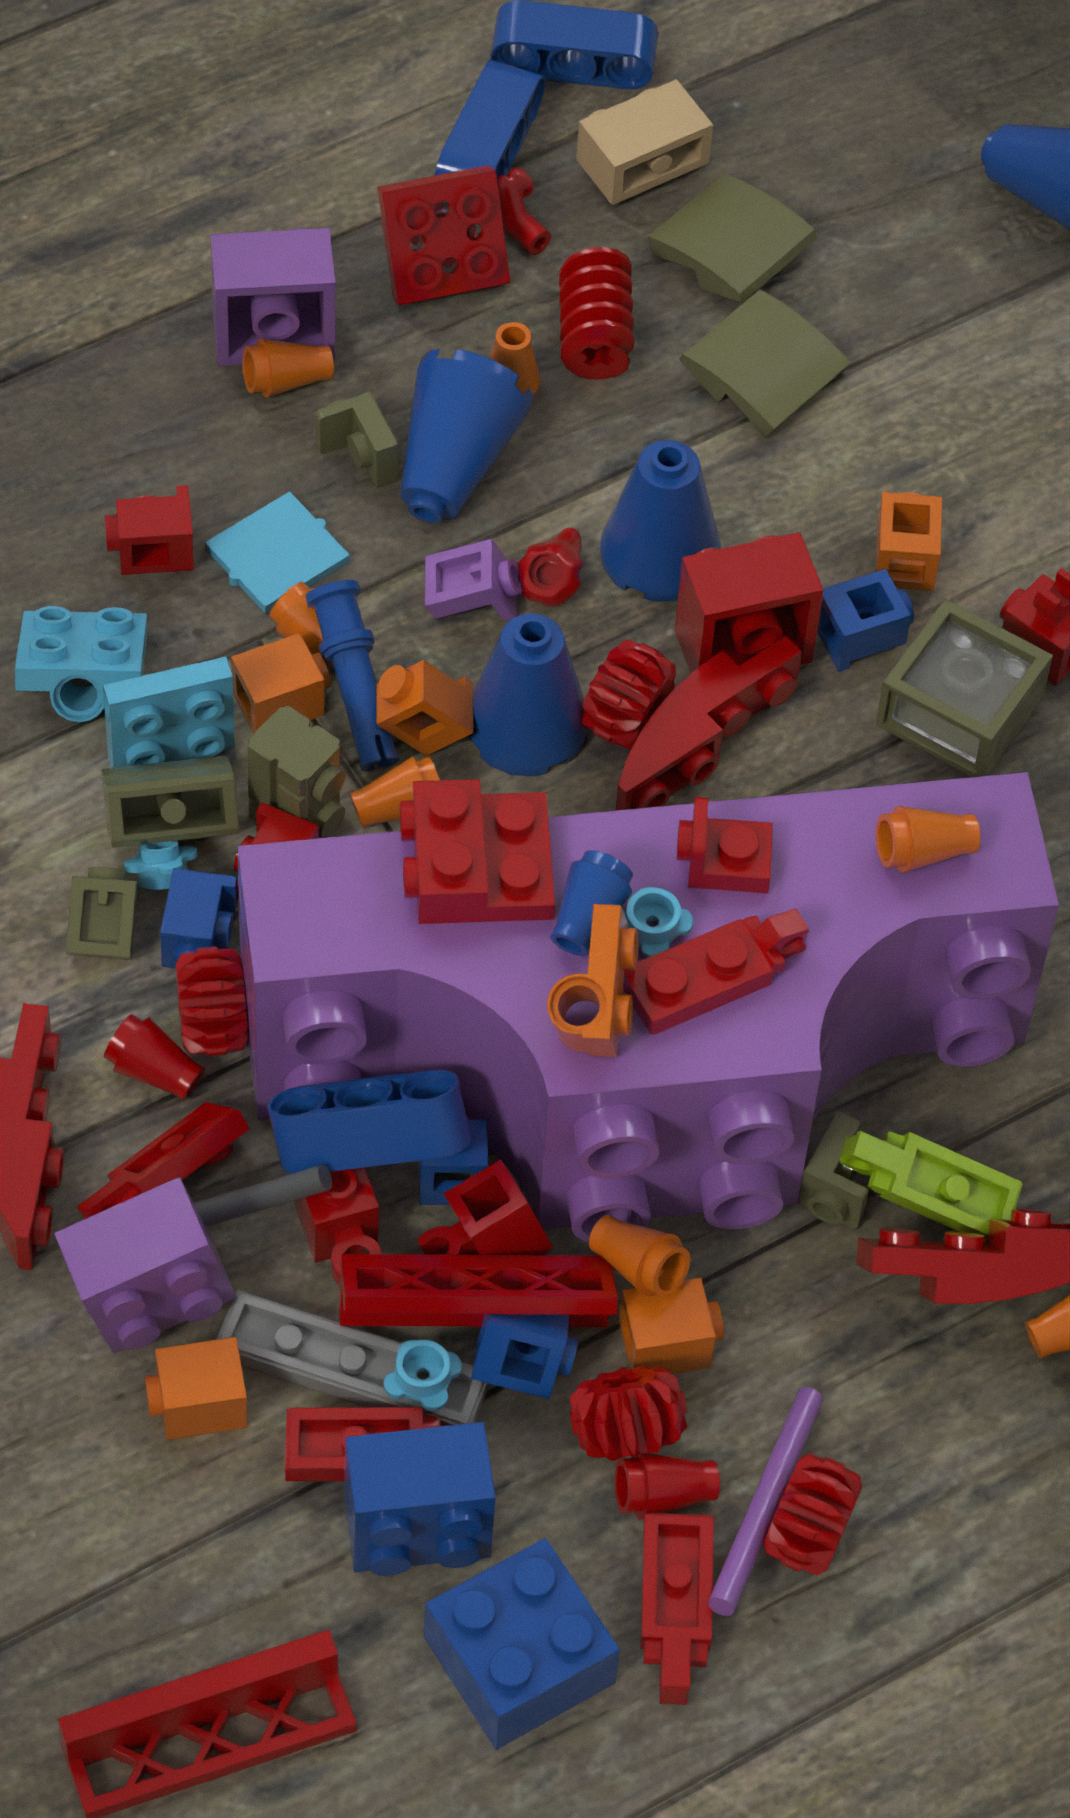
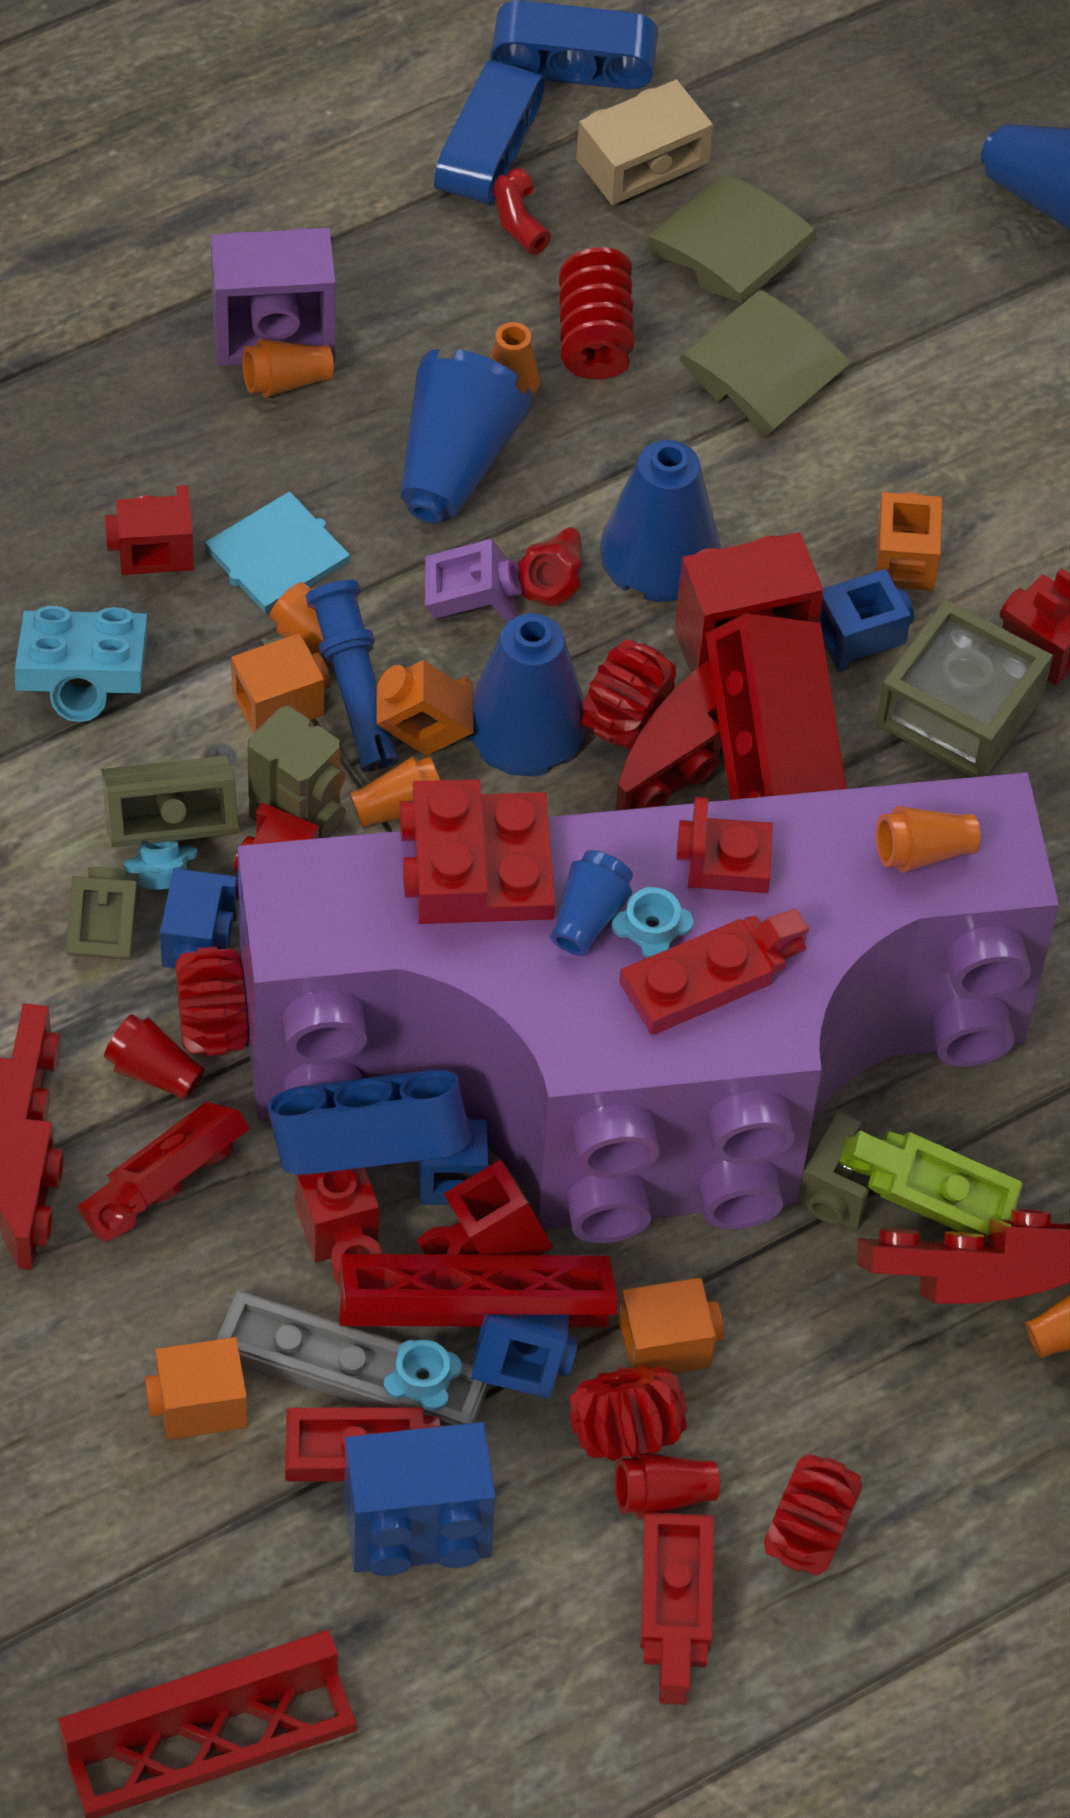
(145, 1266): medium lavender brick -> none
(170, 715): medium azure plate -> none
(264, 1195): dark grey bar -> none
(362, 429): olive bracket -> none
(416, 213): red plate -> none
(521, 1643): blue brick -> none
(611, 952): orange plate -> none
(644, 1256): orange cone -> none
(765, 1502): medium lavender bar -> none
(774, 707): none -> red brick

